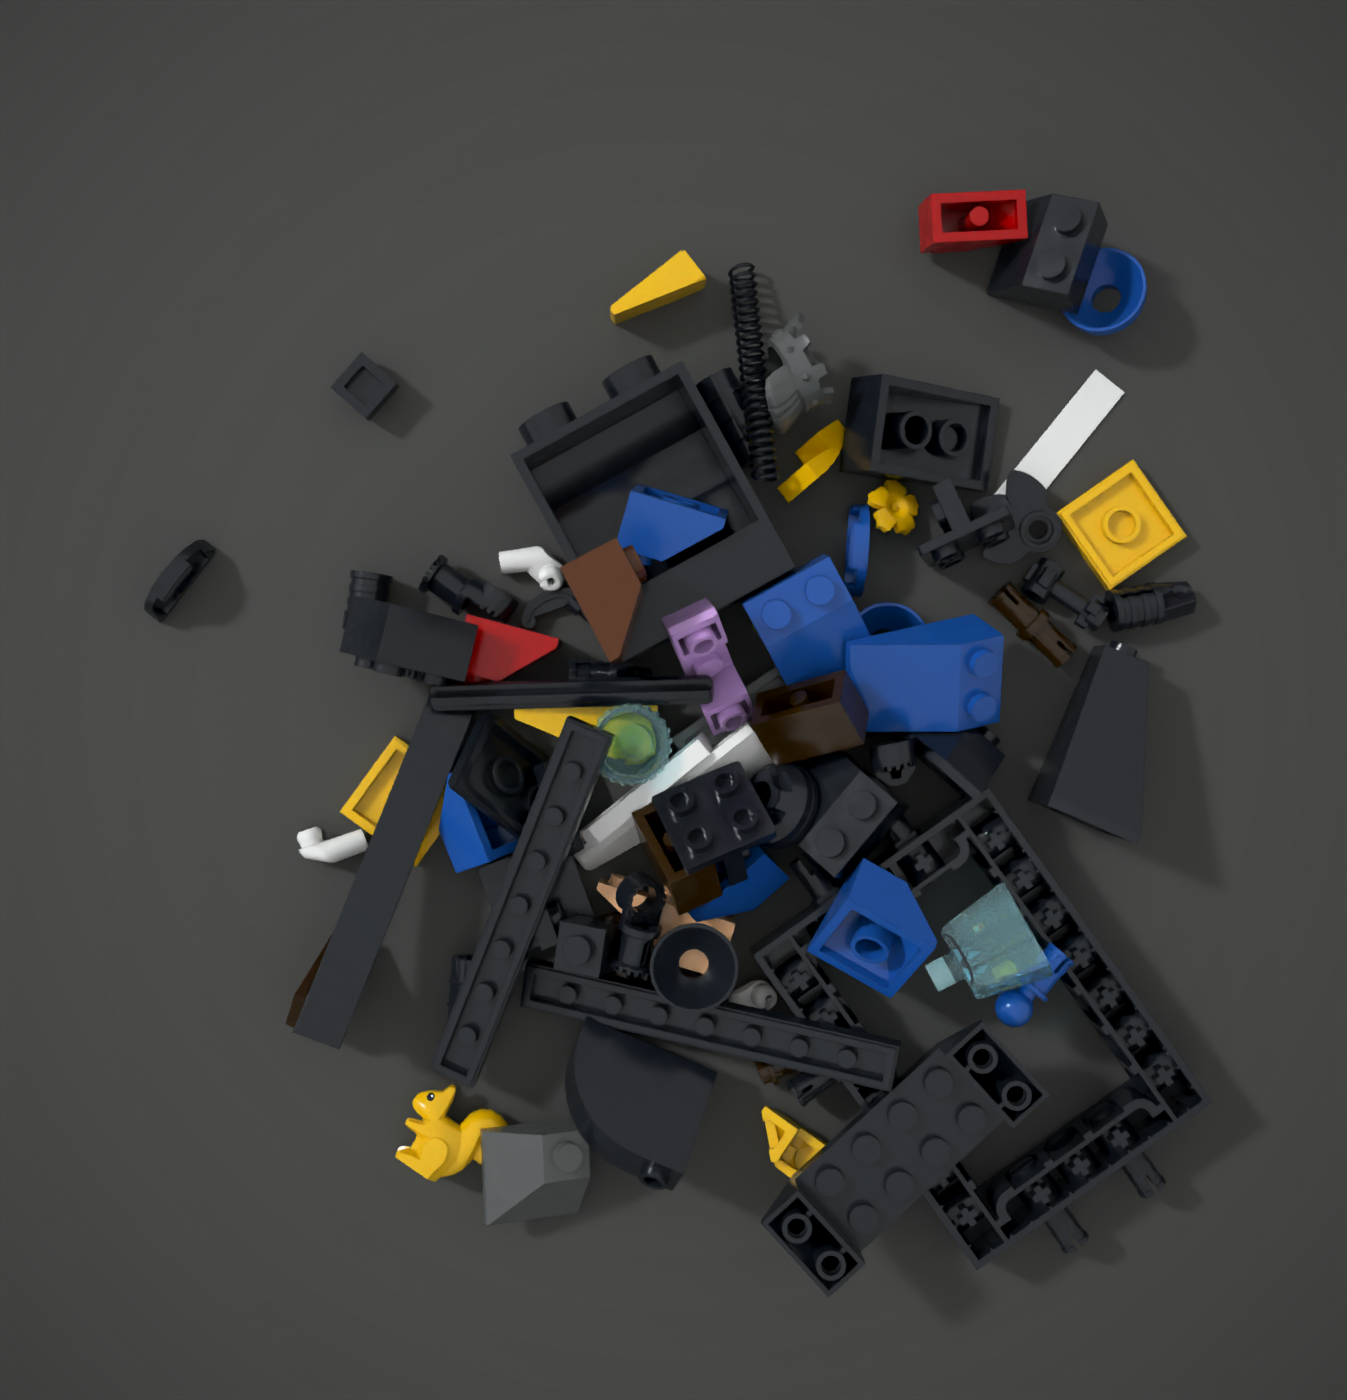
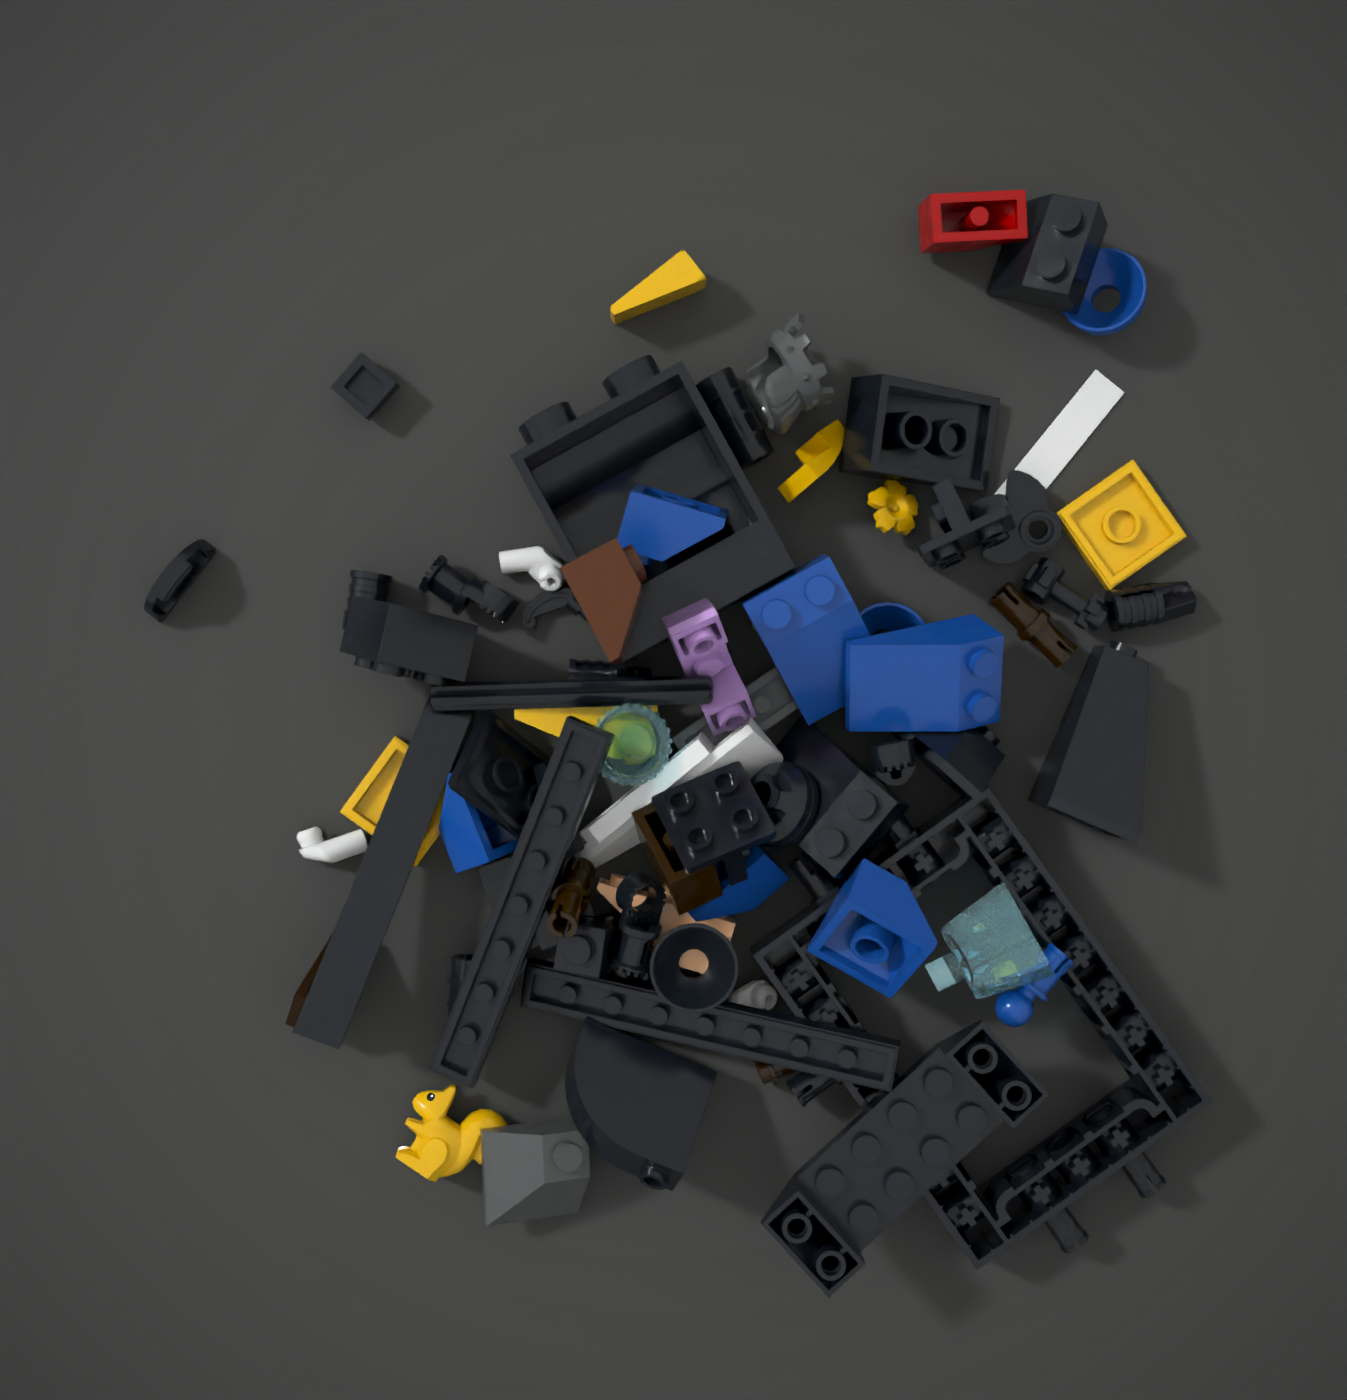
(505, 650): red slope -> none
(571, 897): none -> dark brown pin
(759, 433): black piece -> none
(789, 1142): yellow slope -> none
(810, 718): dark brown brick -> none
(857, 548): blue tile -> none

